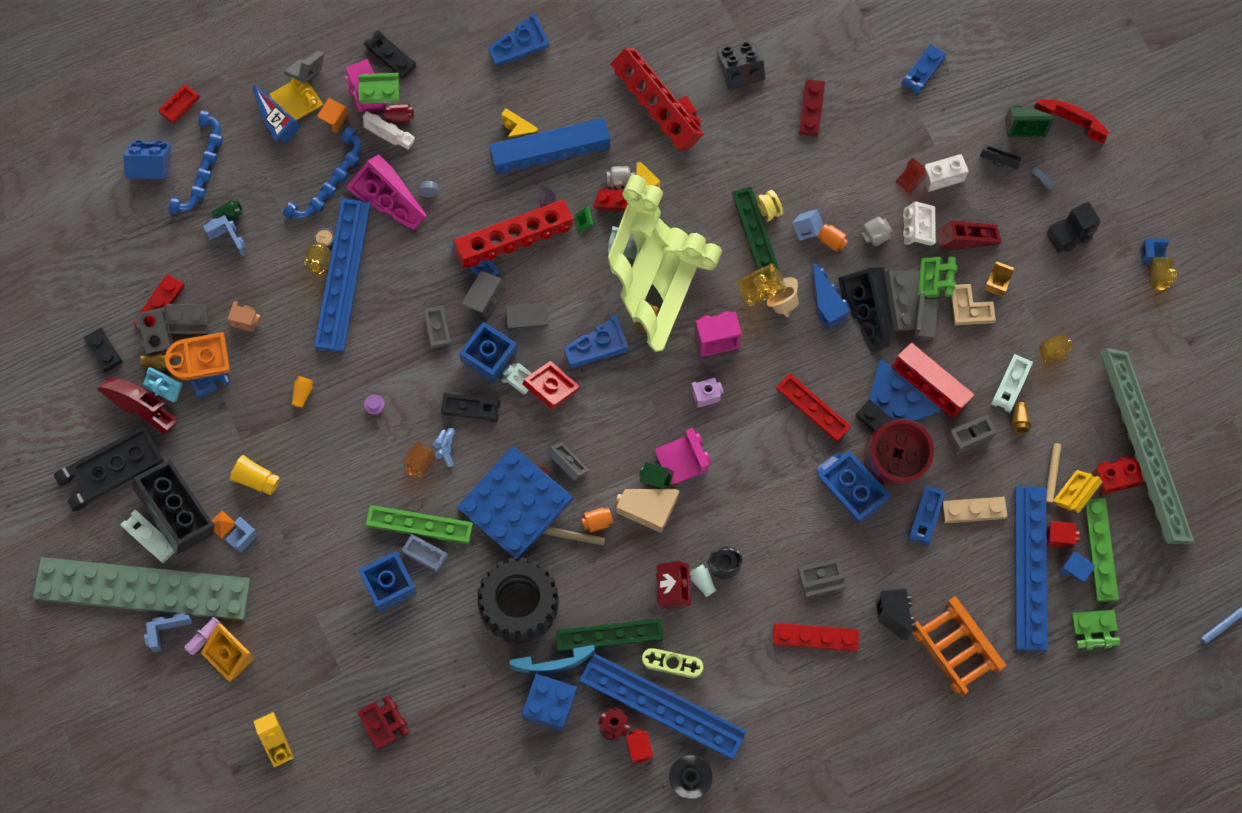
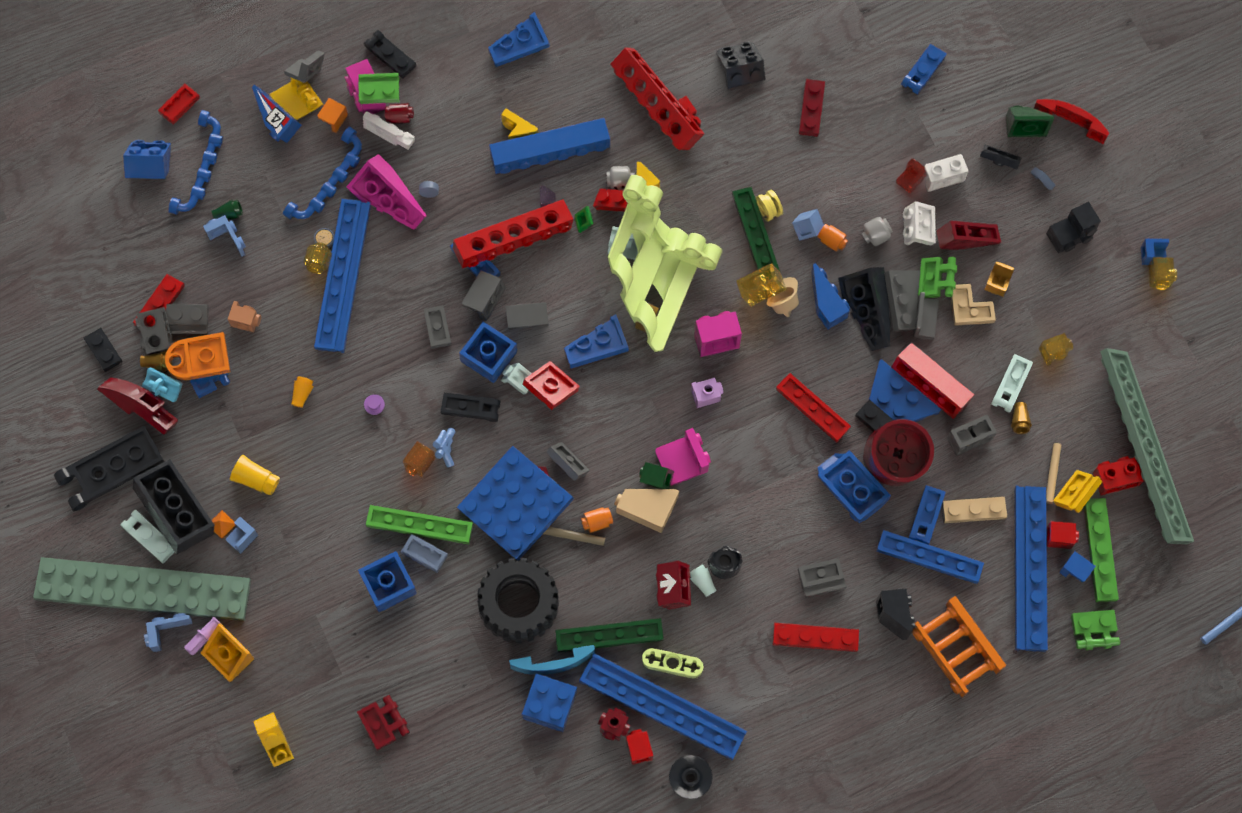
(930, 557): none -> blue plate

